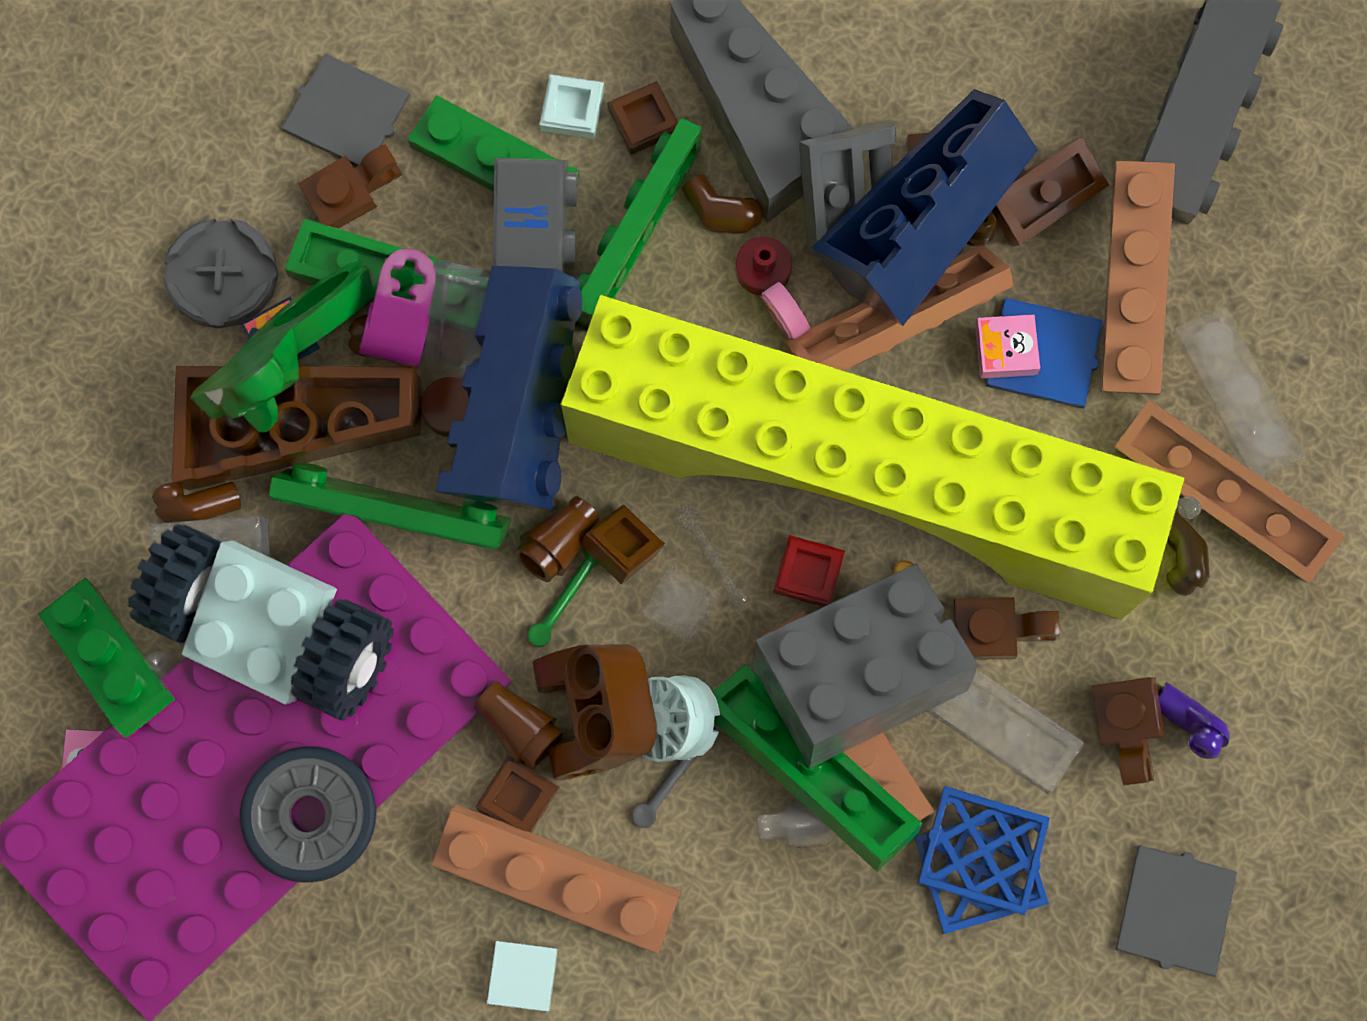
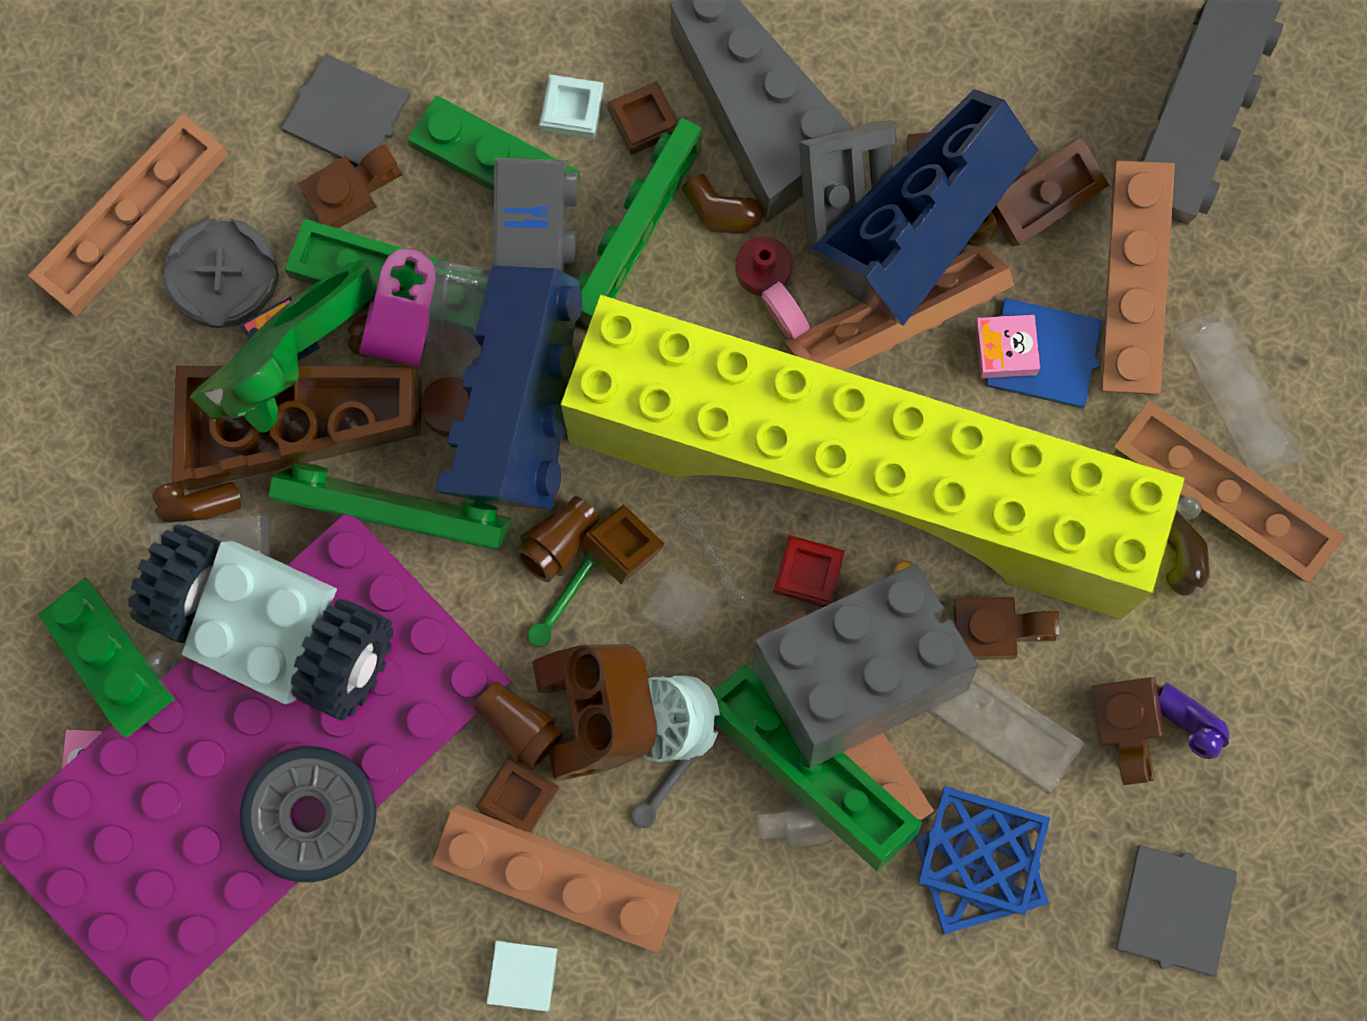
(128, 215): none -> nougat plate

